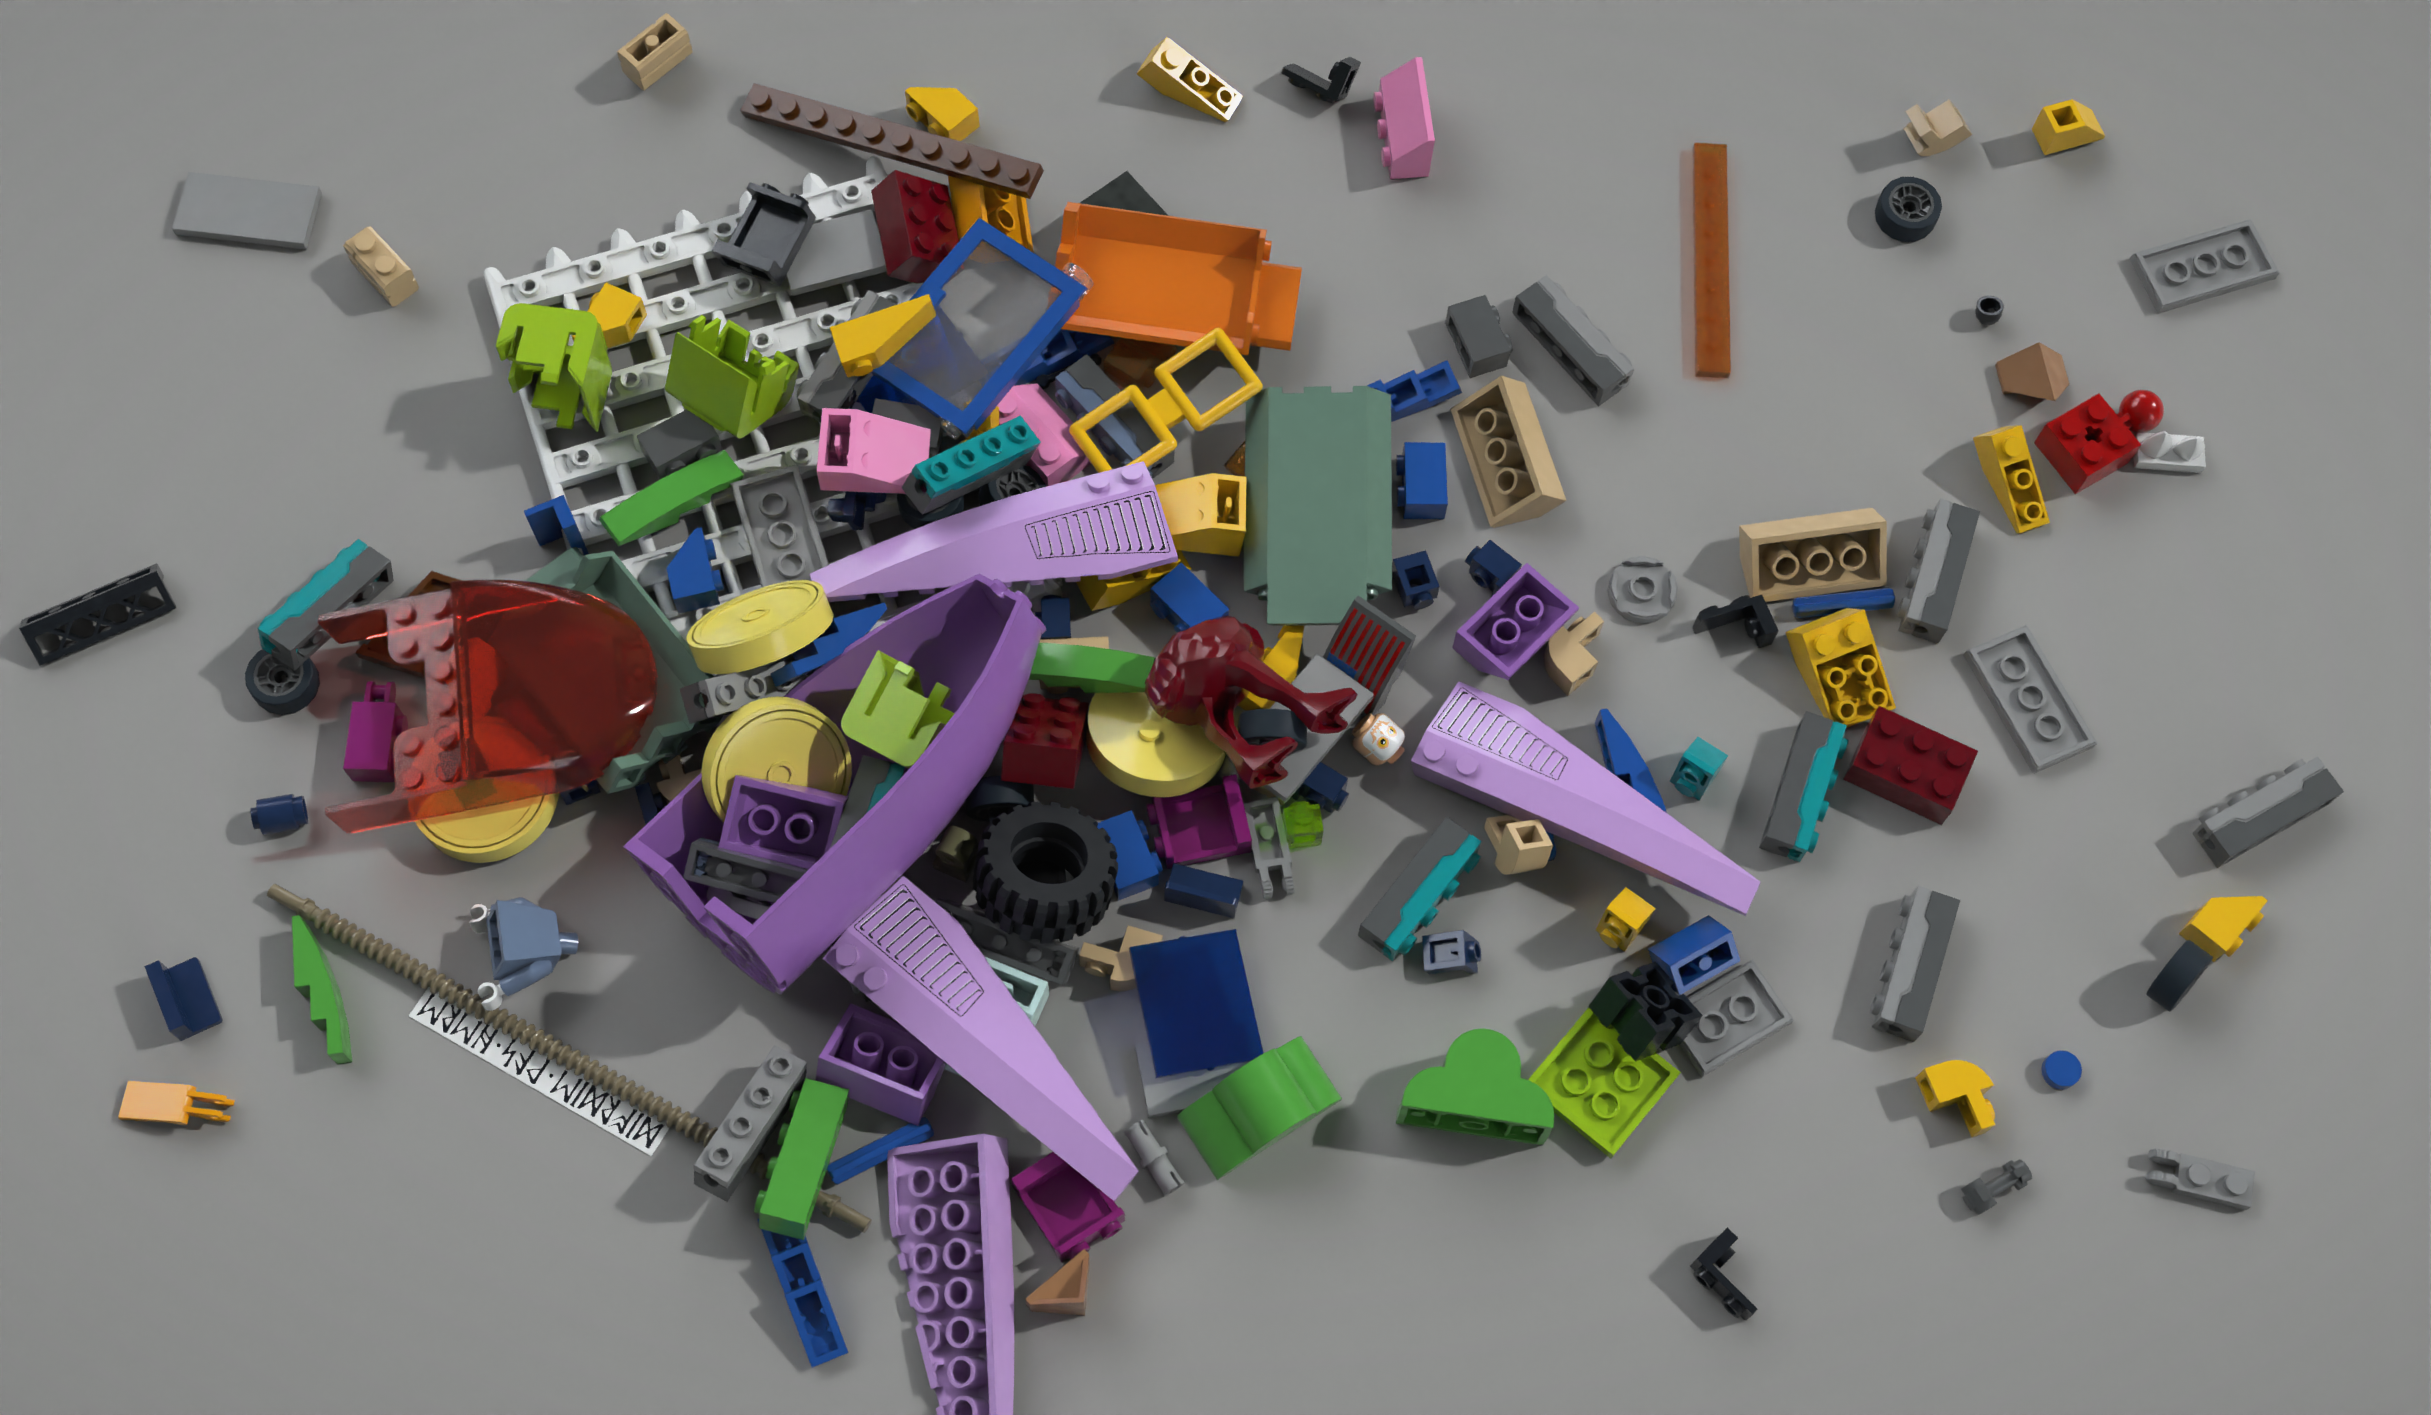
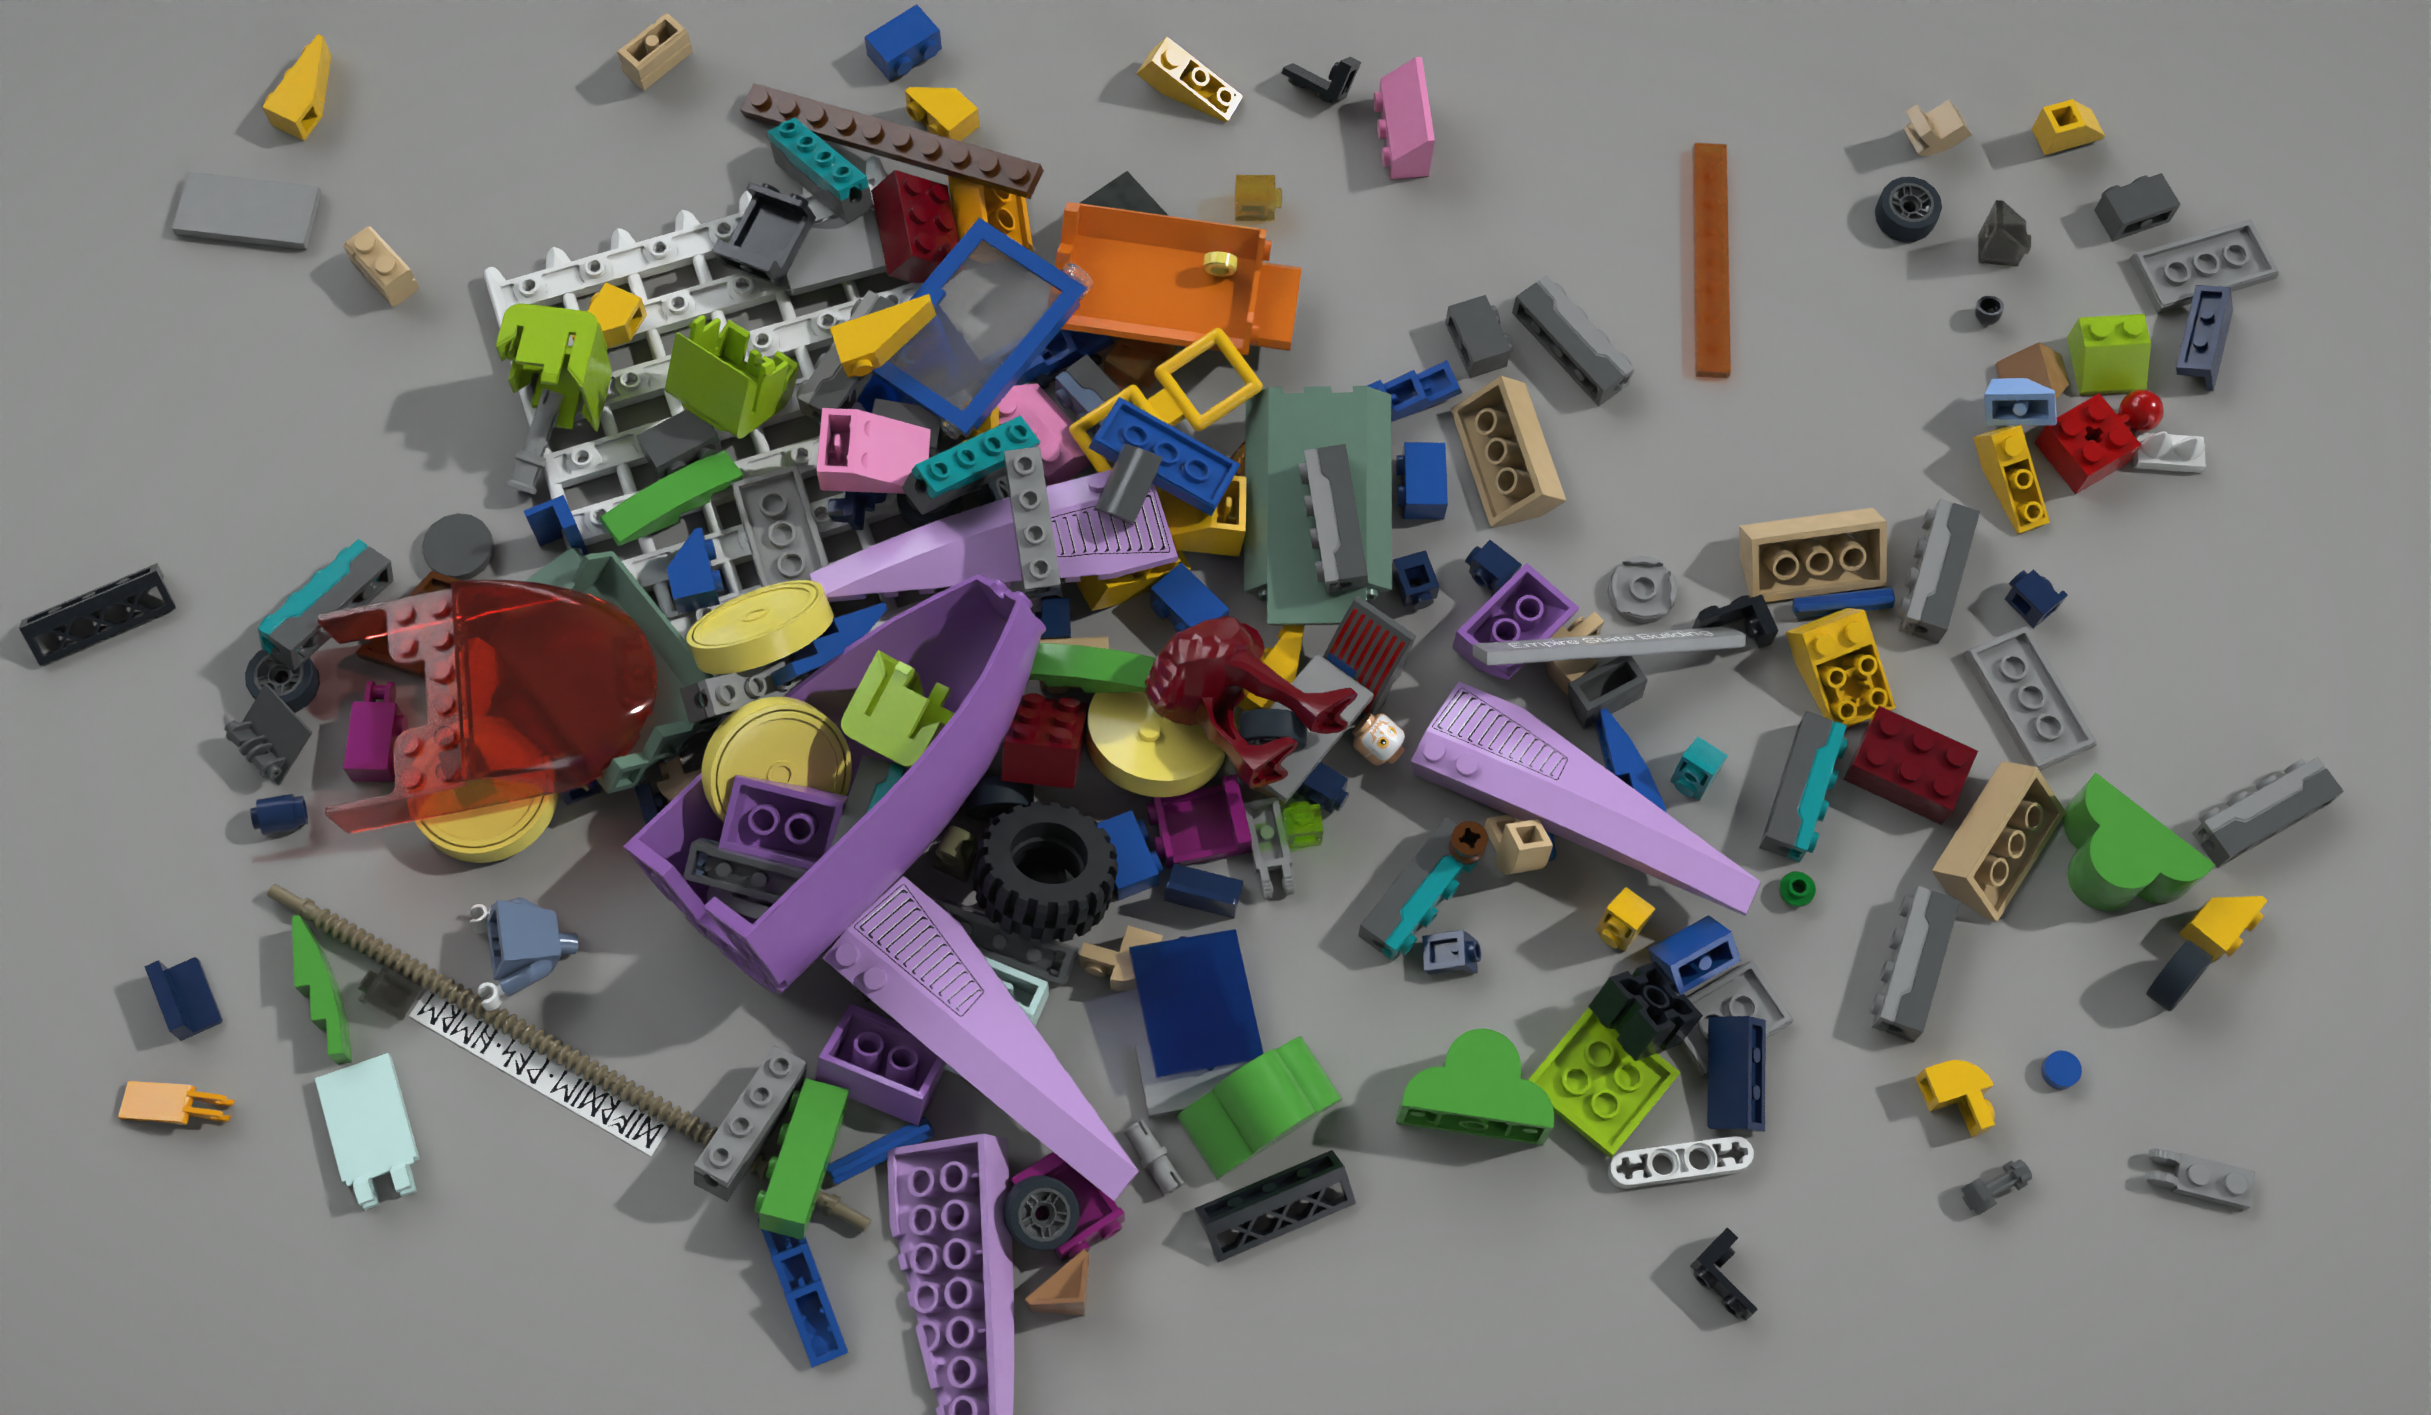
(269, 735): none -> dark grey hinge
(301, 95): none -> yellow slope
(369, 1127): none -> light aqua tile
(388, 992): none -> clear smoke bracket
(458, 546): none -> dark grey tile
(531, 457): none -> light grey pin
(820, 170): none -> teal piece
(903, 42): none -> blue brick
(1032, 522): none -> light grey piece
(1044, 1232): none -> wheel
(1129, 483): none -> dark grey brick
(1187, 467): none -> blue tile
(1220, 263): none -> light yellow tile
(1256, 198): none -> clear yellow brick
(1269, 1195): none -> black fence
(1335, 519): none -> piece
(1467, 851): none -> reddish brown wheel
(1607, 687): none -> dark grey brick
(1608, 645): none -> light grey tile
(1681, 1167): none -> white beam
(1736, 1073): none -> dark blue panel
(1790, 896): none -> green plate
(1999, 839): none -> tan slope
(2003, 237): none -> clear smoke slope
(2019, 403): none -> light blue slope
(2033, 597): none -> dark blue brick
(2110, 354): none -> lime slope
(2125, 851): none -> bright green brick
(2136, 206): none -> dark grey brick
(2206, 333): none -> dark blue panel

